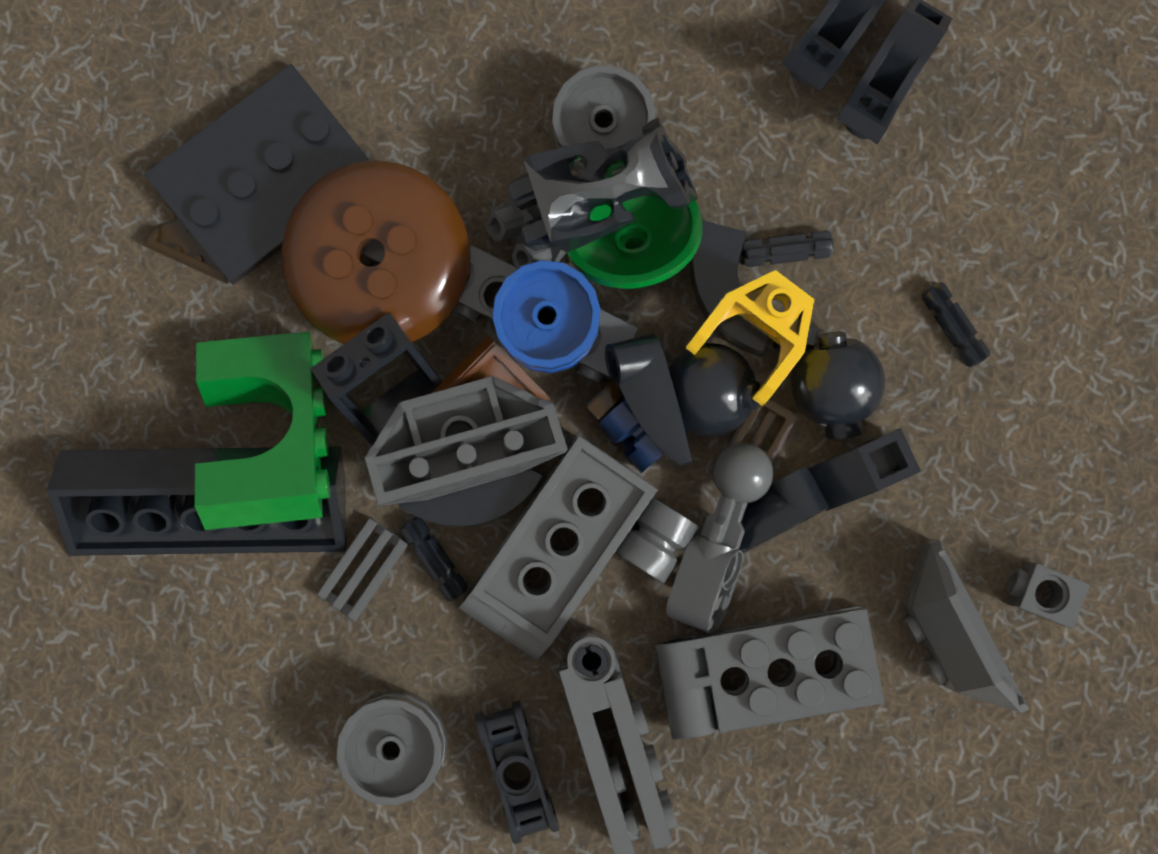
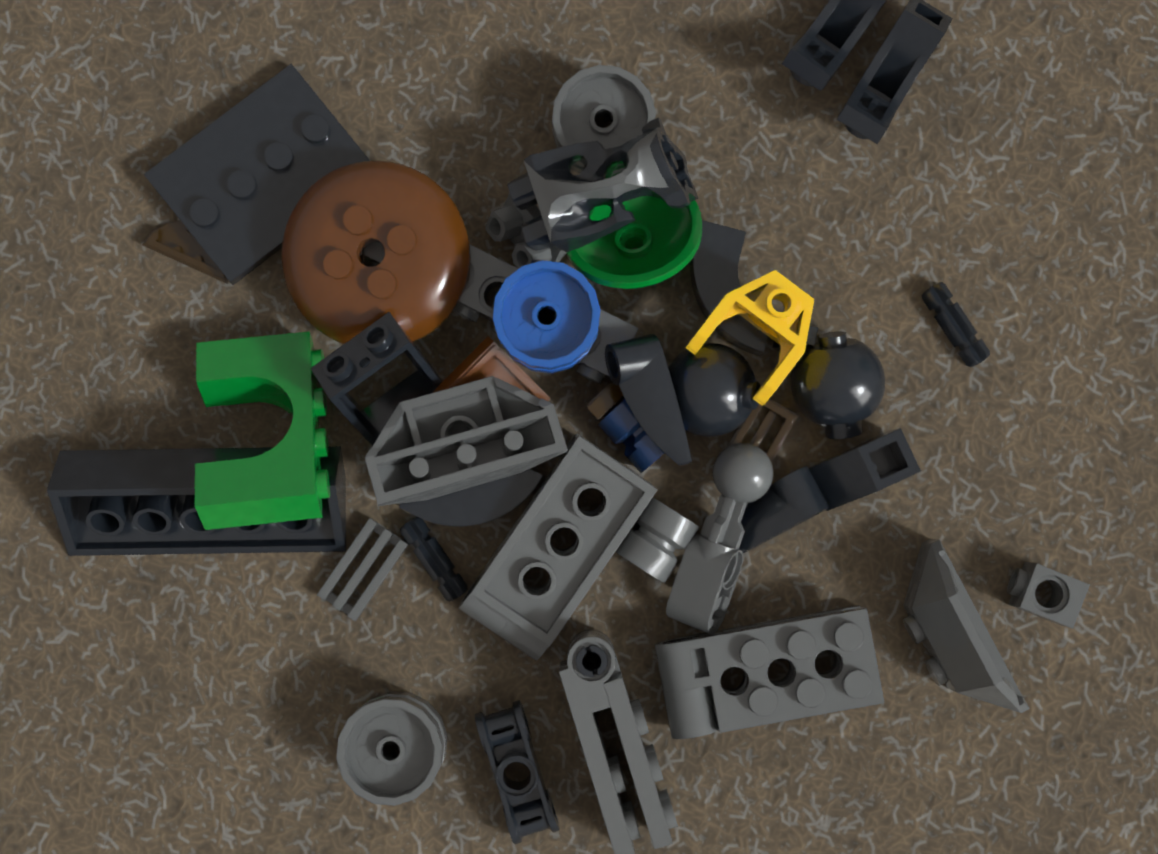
(787, 248): black axle -> none

